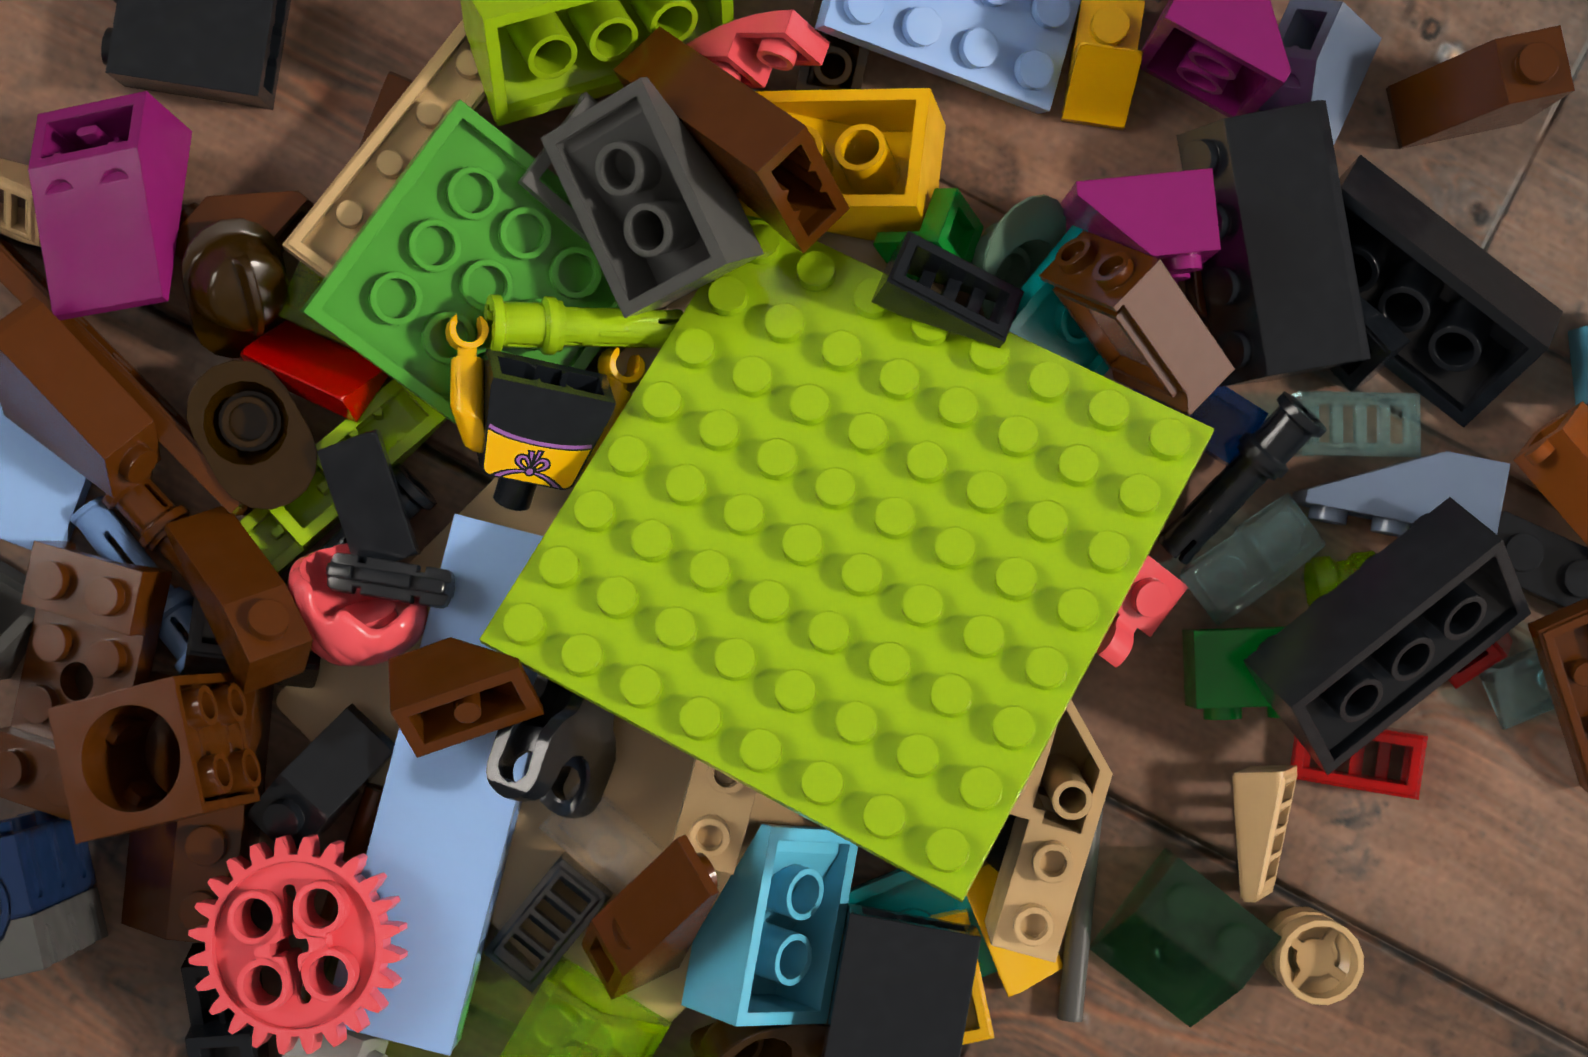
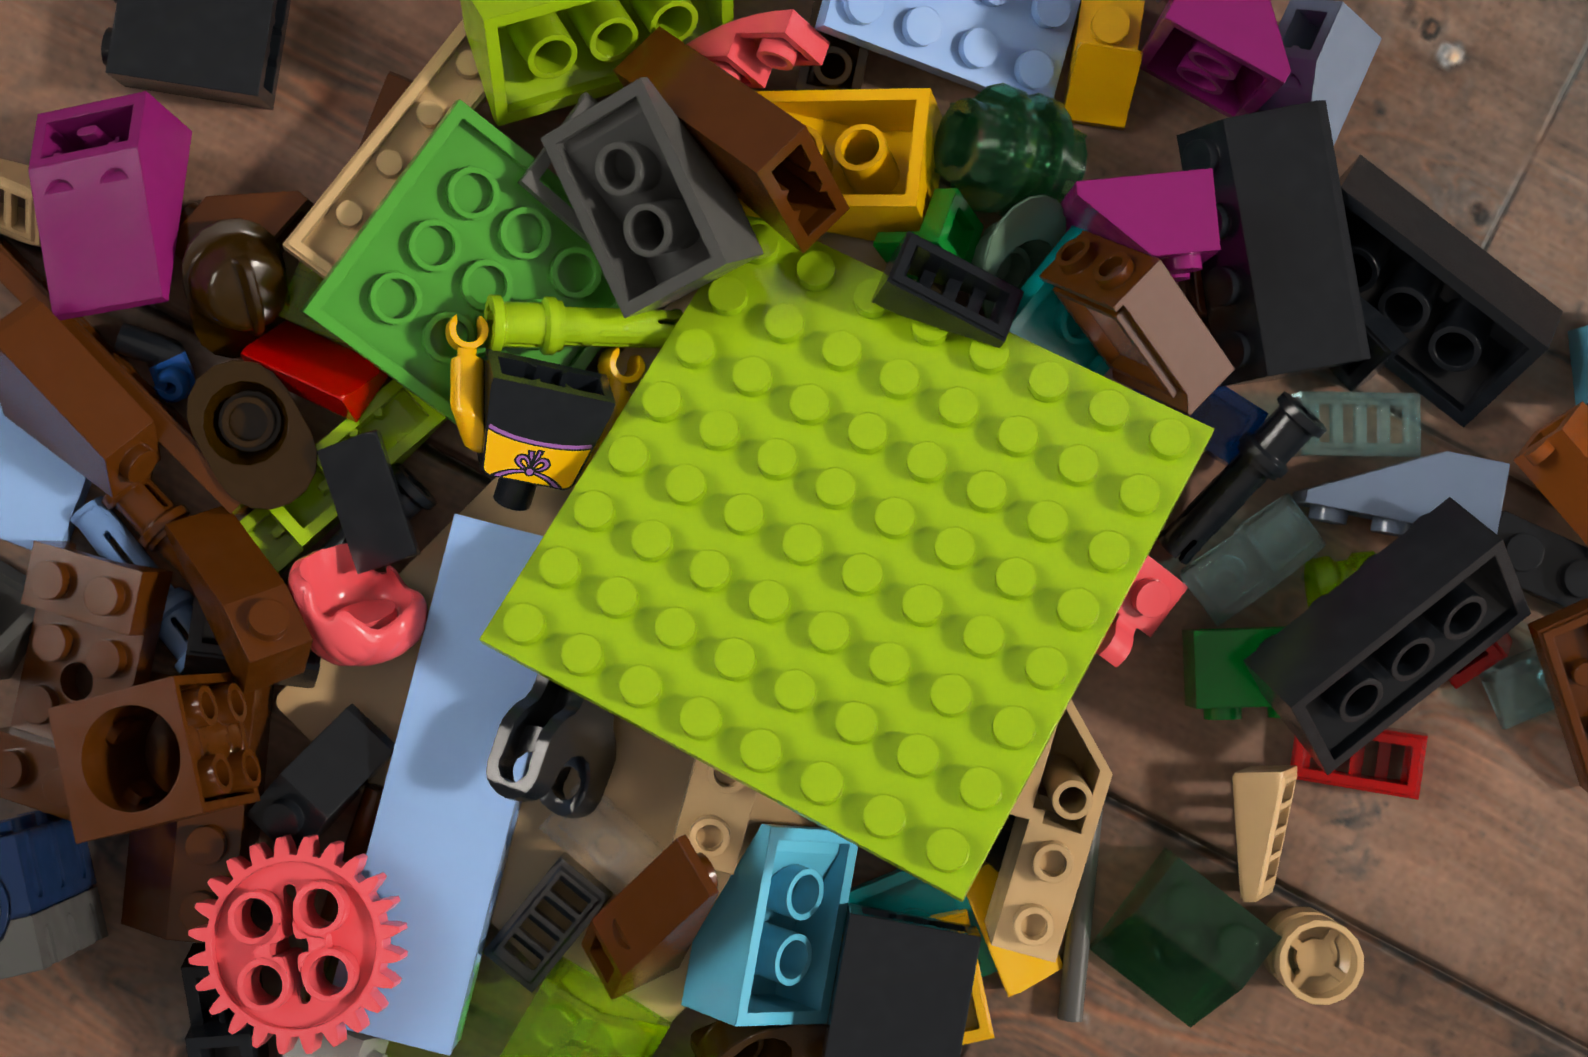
(164, 357): none -> arm
(390, 580): black axle -> none
(457, 694): reddish brown slope -> none
(1009, 148): none -> clear green piece
(1482, 88): reddish brown slope -> none

